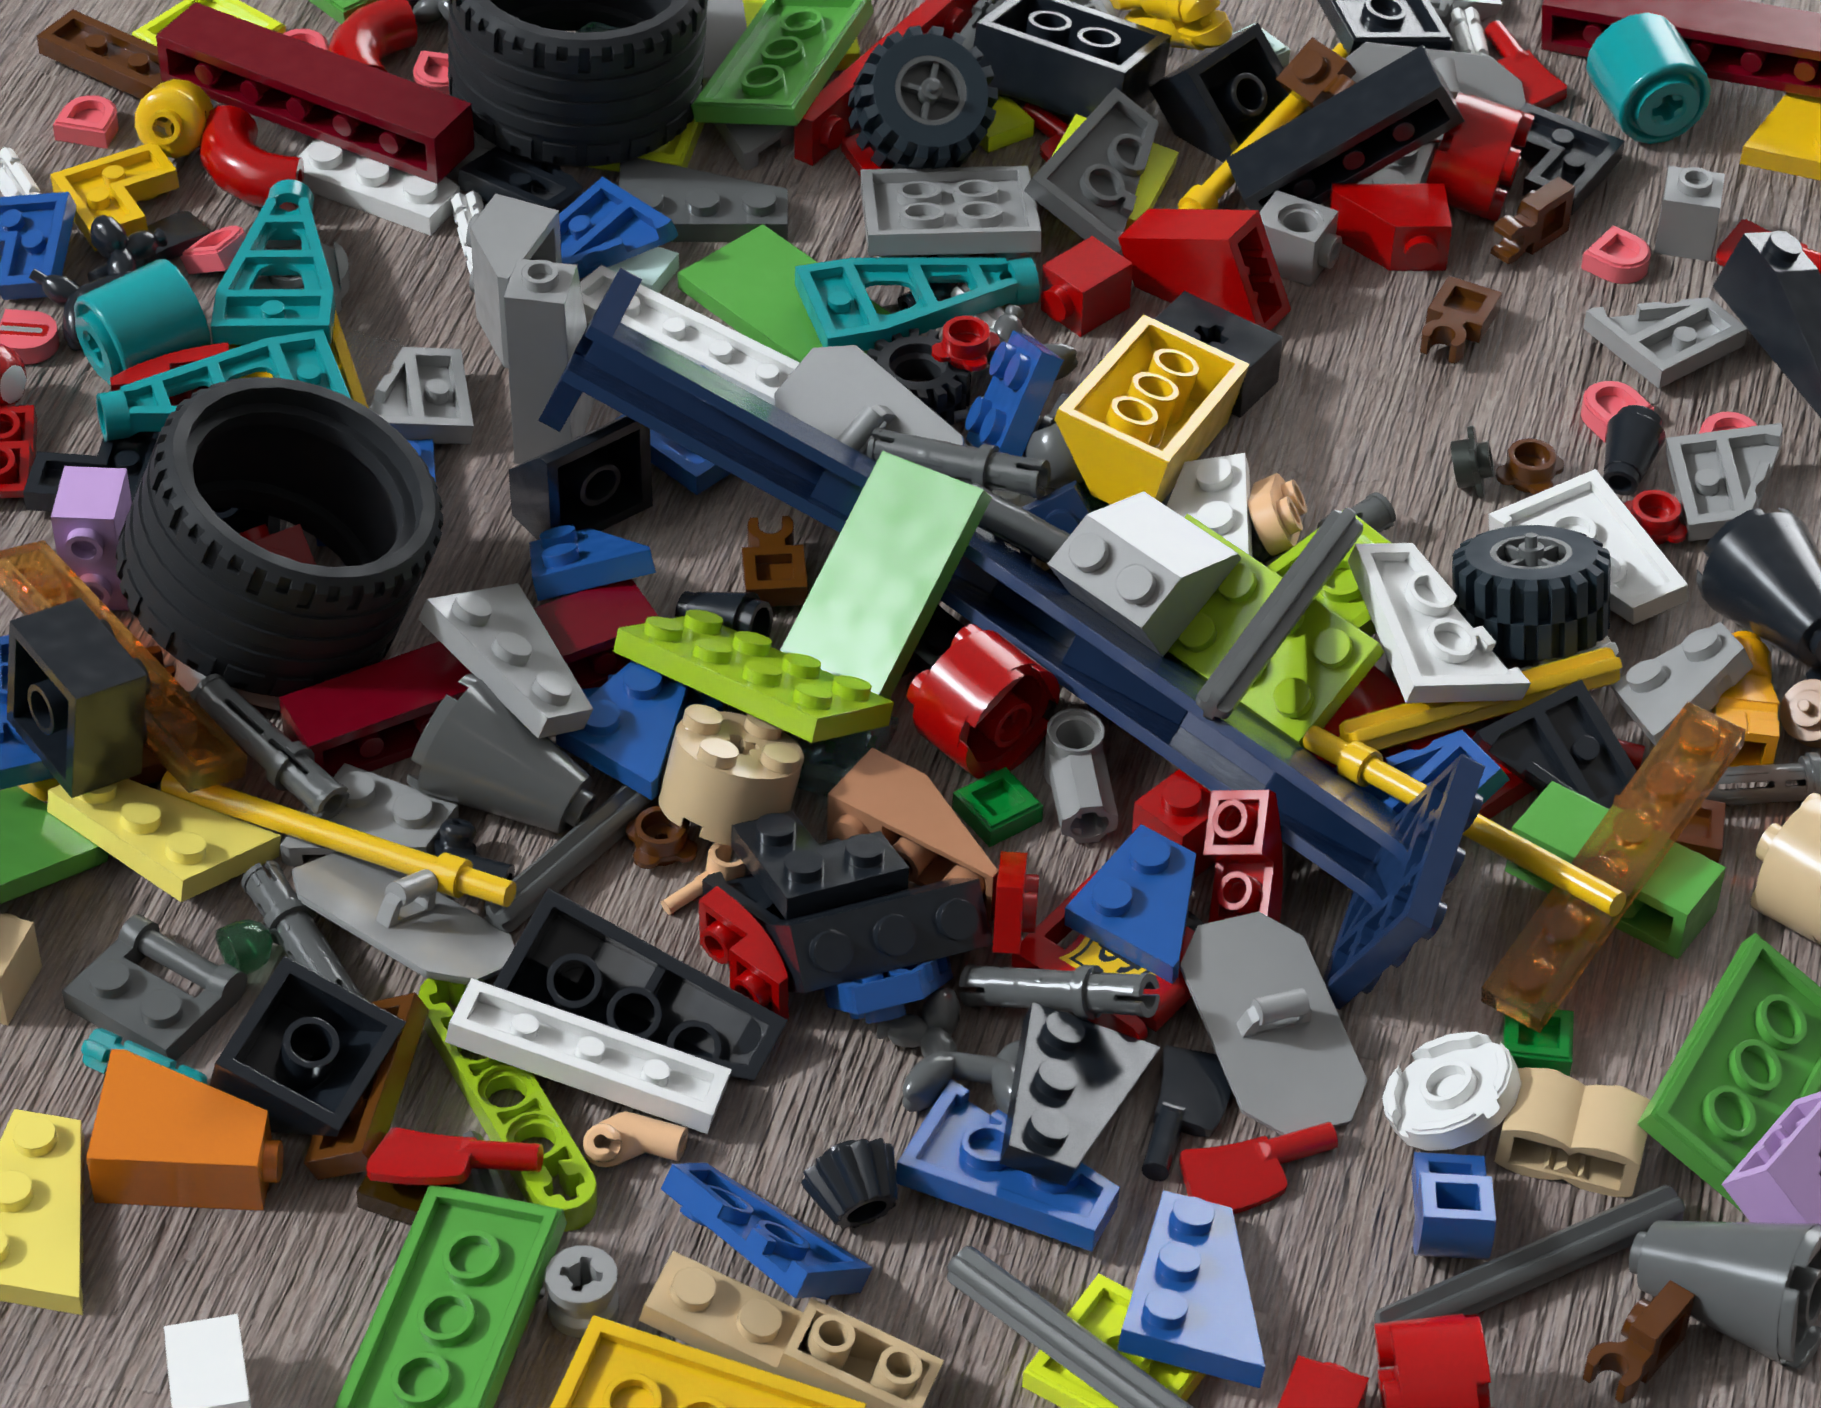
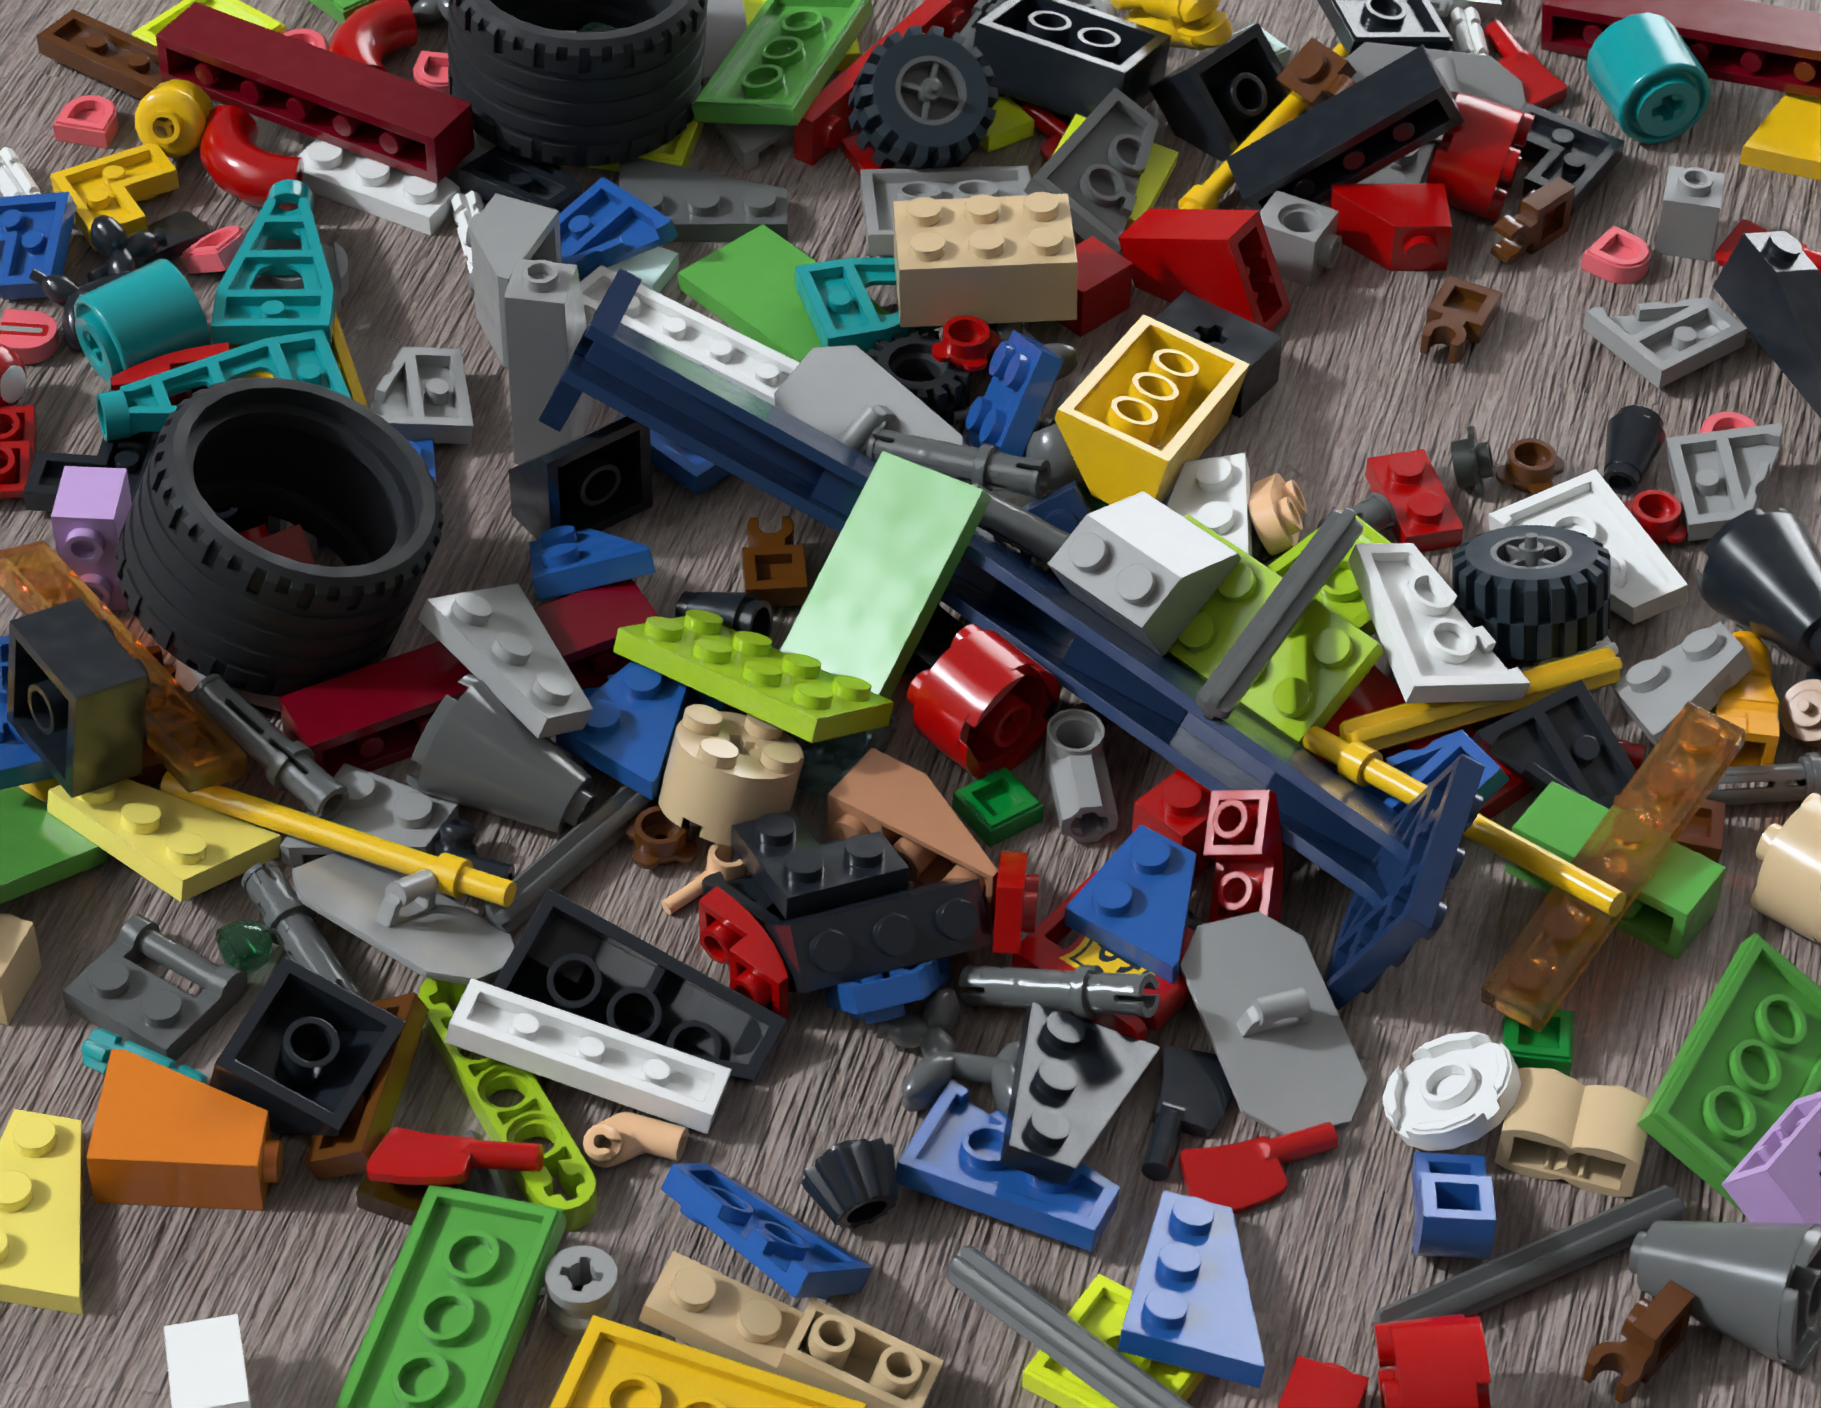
(985, 259): none -> tan brick
(1418, 498): none -> red plate
(1604, 401): coral tile -> none

